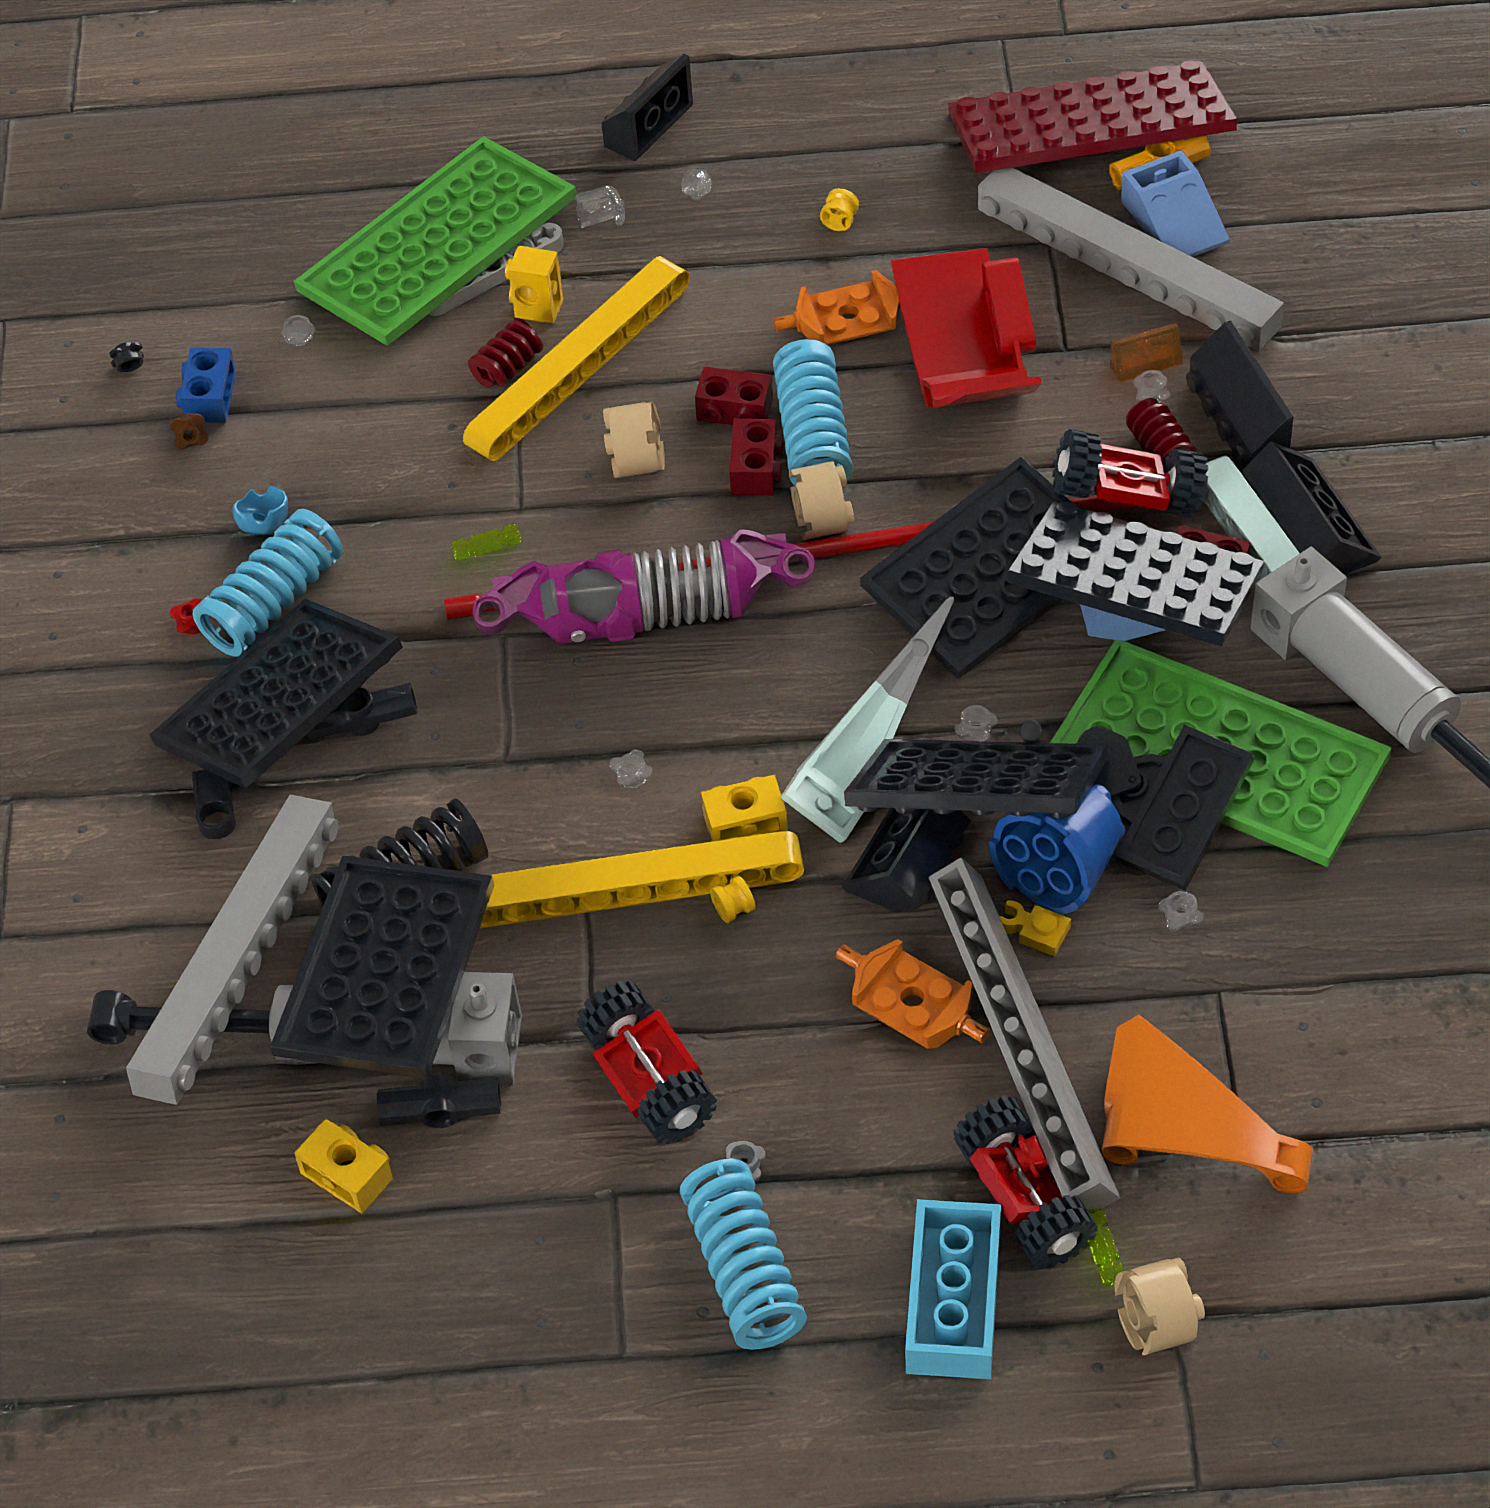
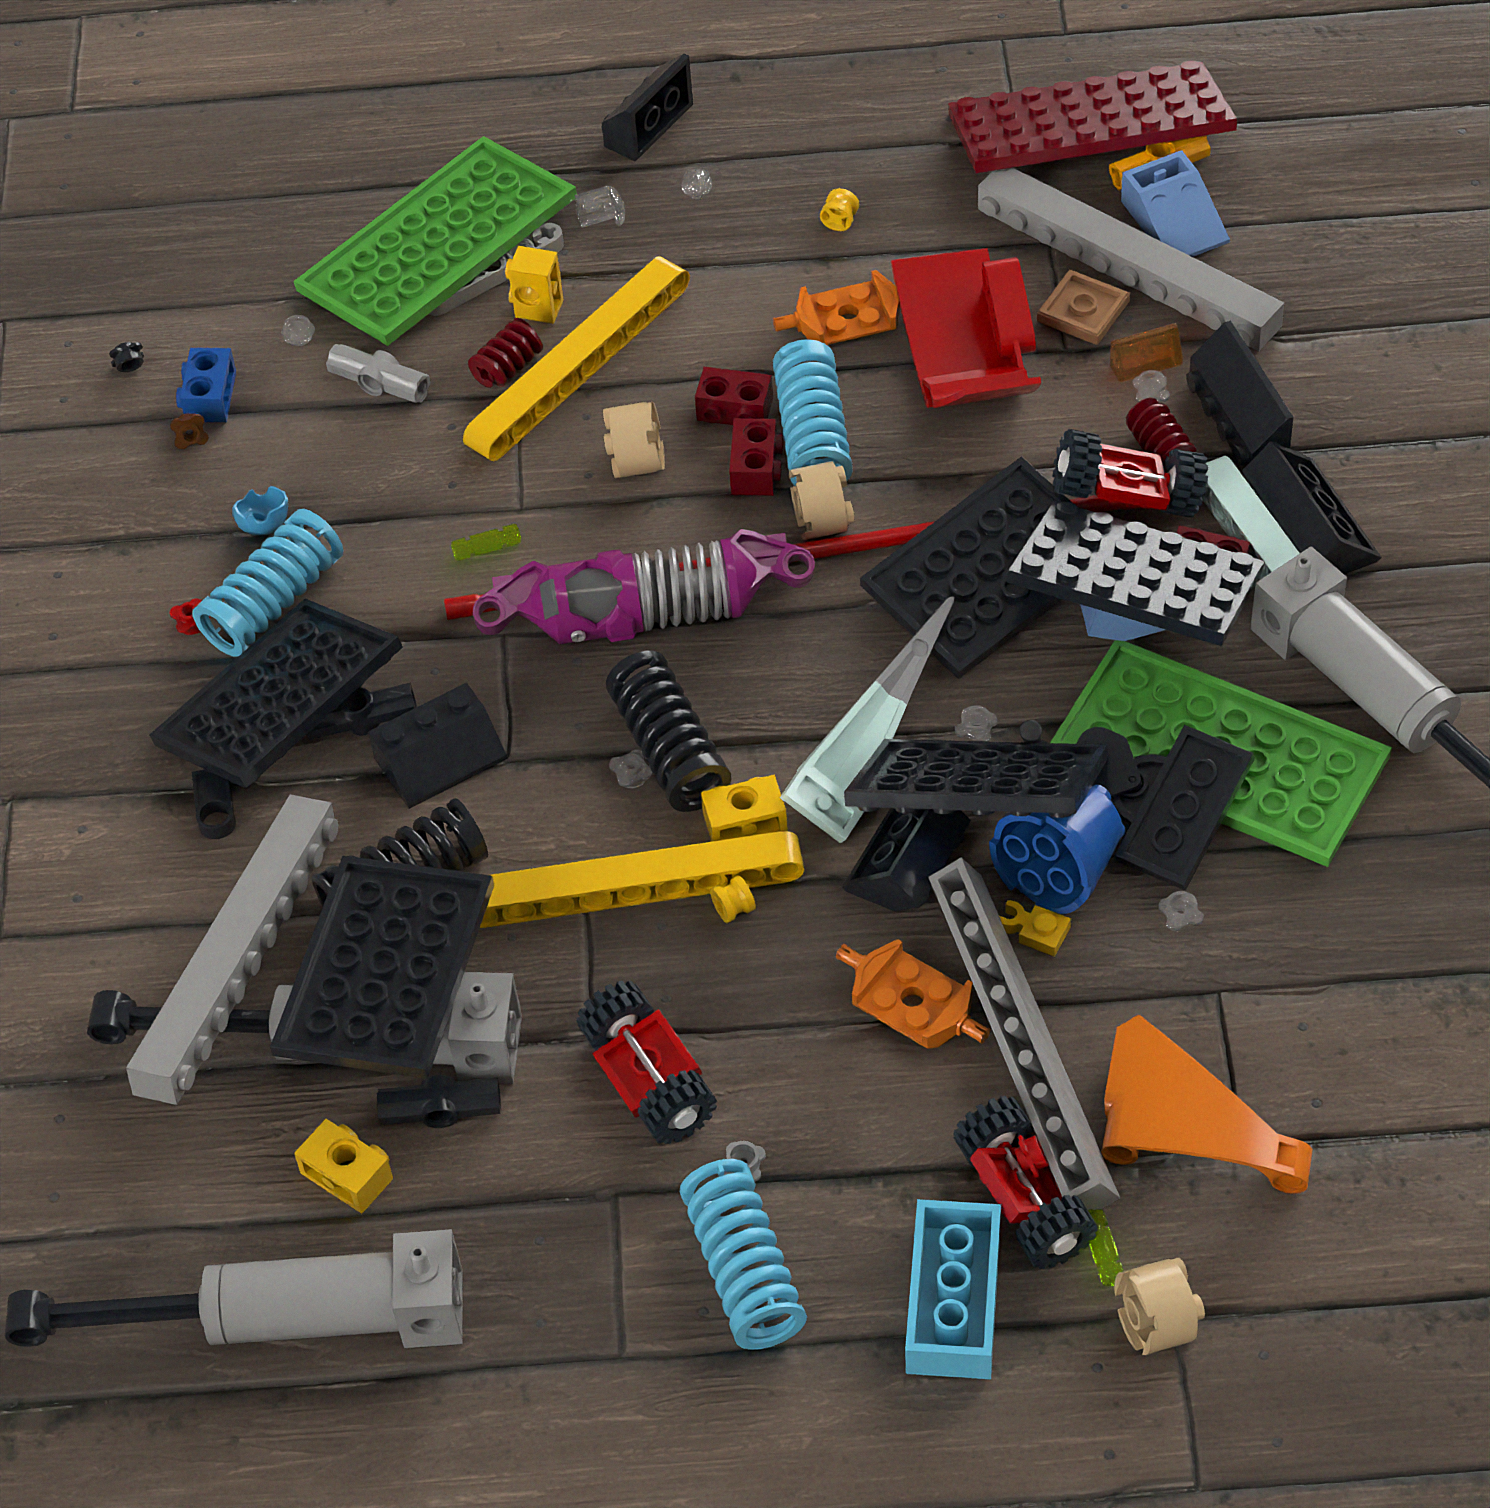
(378, 373): none -> light grey piece
(402, 1290): none -> light grey piece
(437, 745): none -> black slope
(668, 724): none -> black piece
(1083, 307): none -> medium nougat plate

